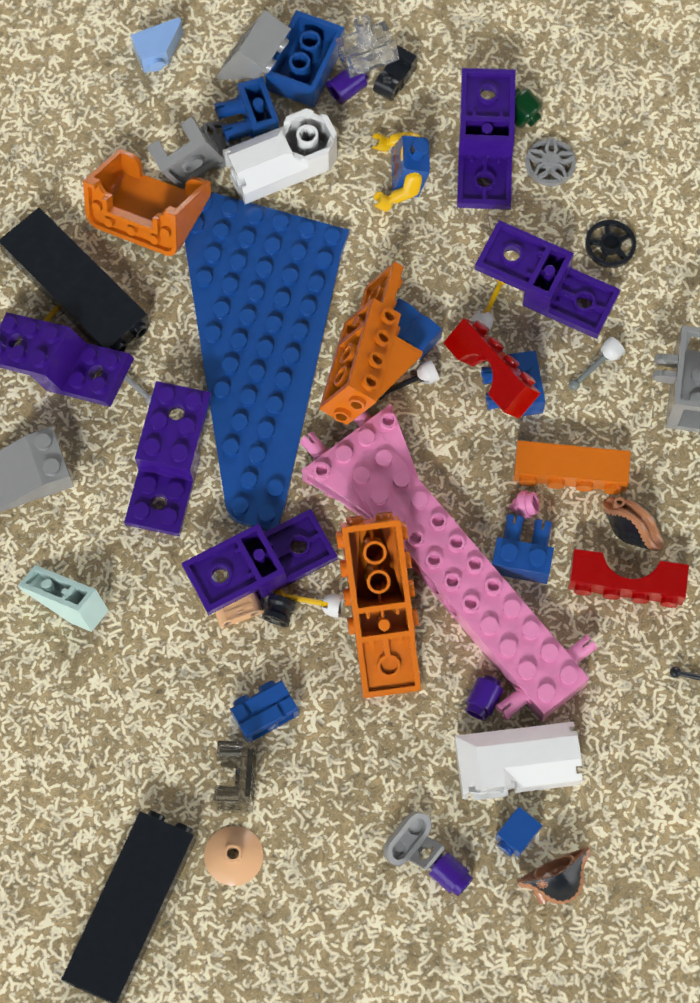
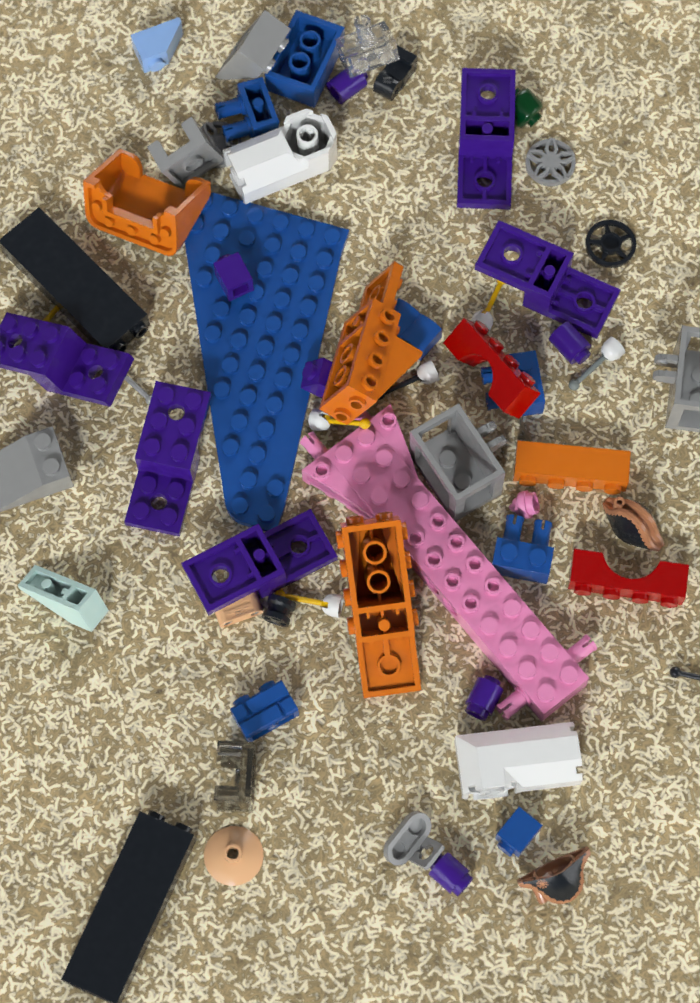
(233, 276): none -> dark purple brick
(315, 376): none -> dark purple brick
(321, 421): none -> hinge
(409, 166): torso -> none
(459, 462): none -> light grey piece
(570, 343): none -> dark purple brick

